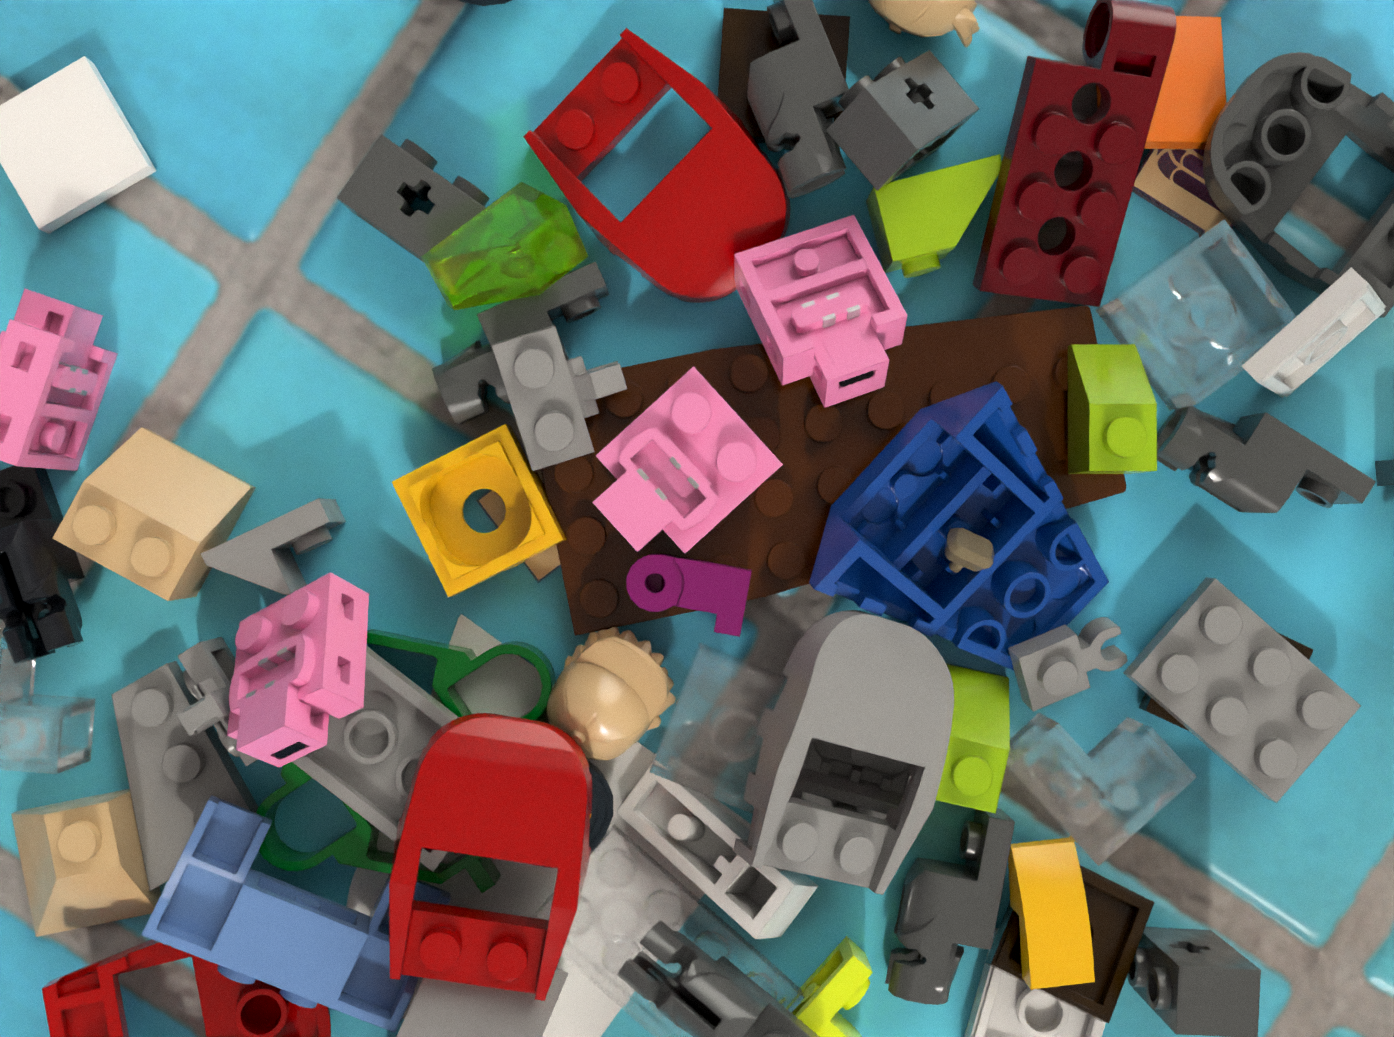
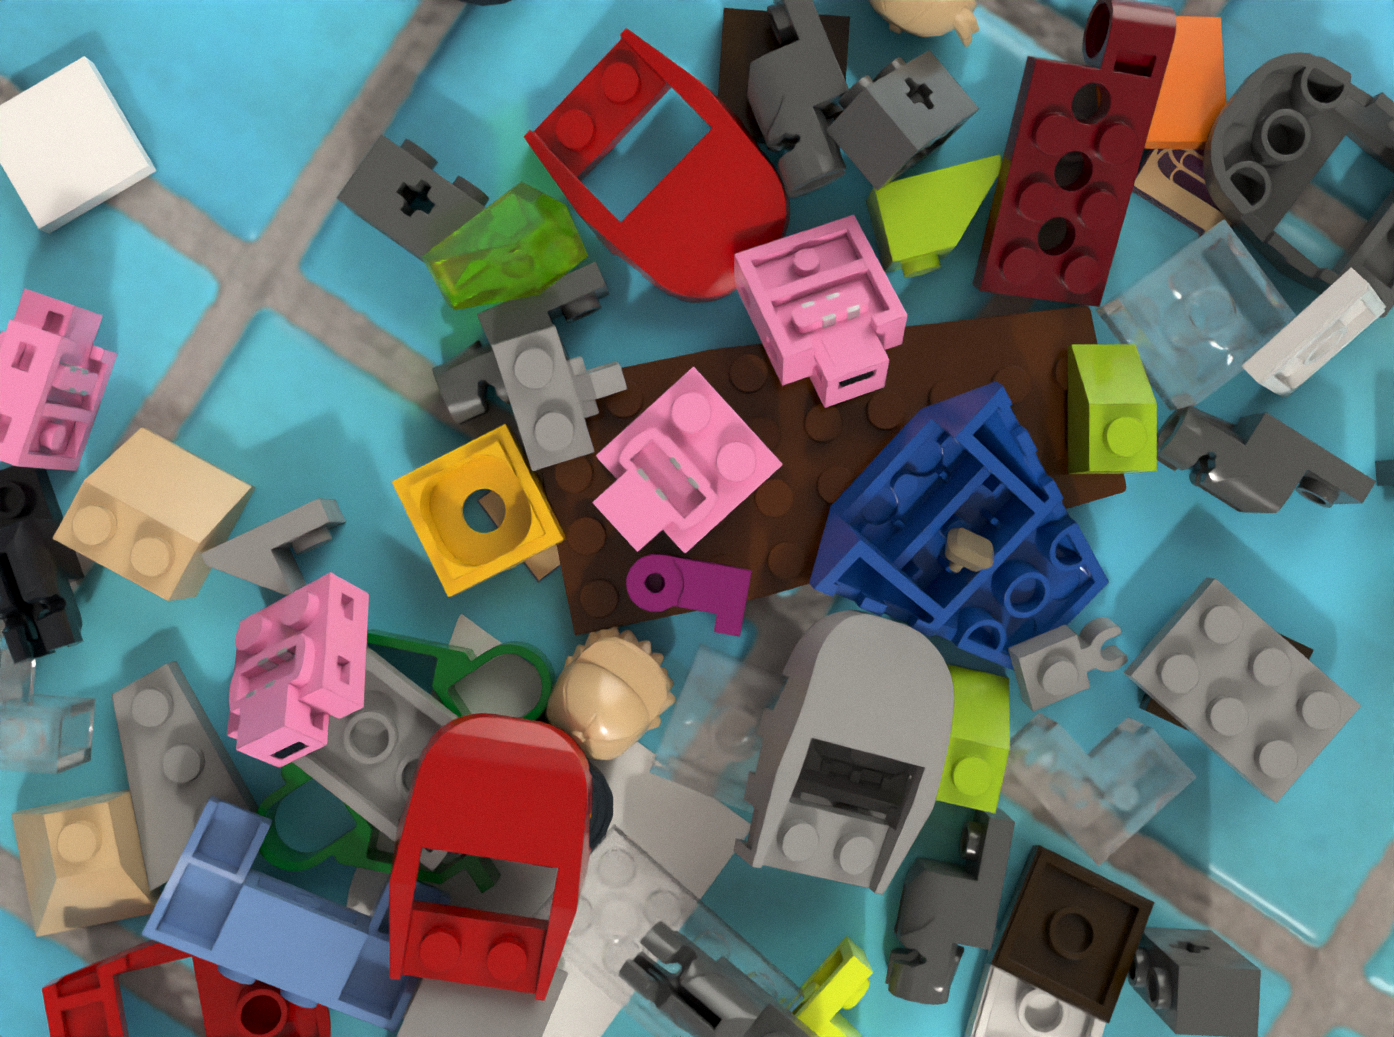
(208, 678): light grey hinge -> none
(701, 844): white slope -> none
(1052, 913): yellow slope -> none

